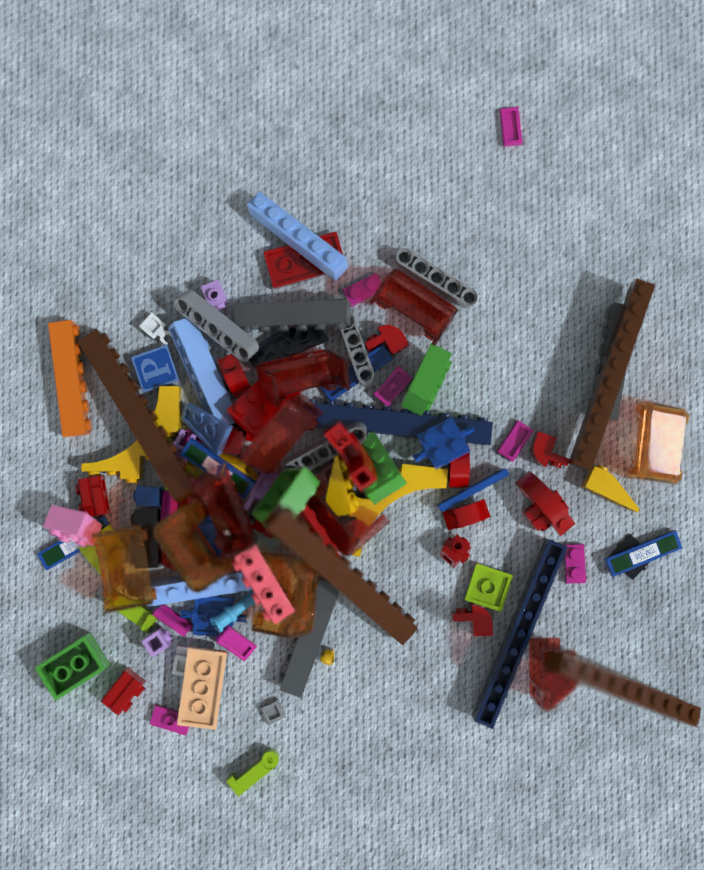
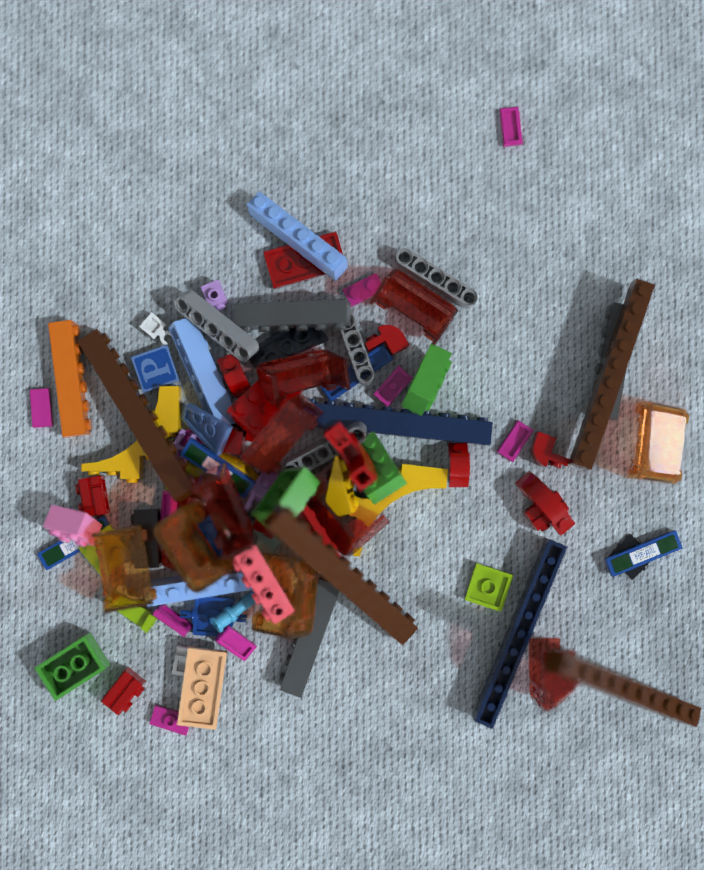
(41, 408): none -> dark pink tile
(148, 496): blue brick -> none
(157, 641): lavender brick -> none
(253, 773): lime leg -> none
(273, 711): light grey tile -> none
(327, 656): yellow hinge -> none
(443, 443): blue plate -> none
(455, 550): red brick -> none
(466, 514): red brick -> none
(472, 489): blue tile -> none
(480, 619): red brick -> none
(575, 564): dark pink plate -> none
(607, 486): yellow slope -> none

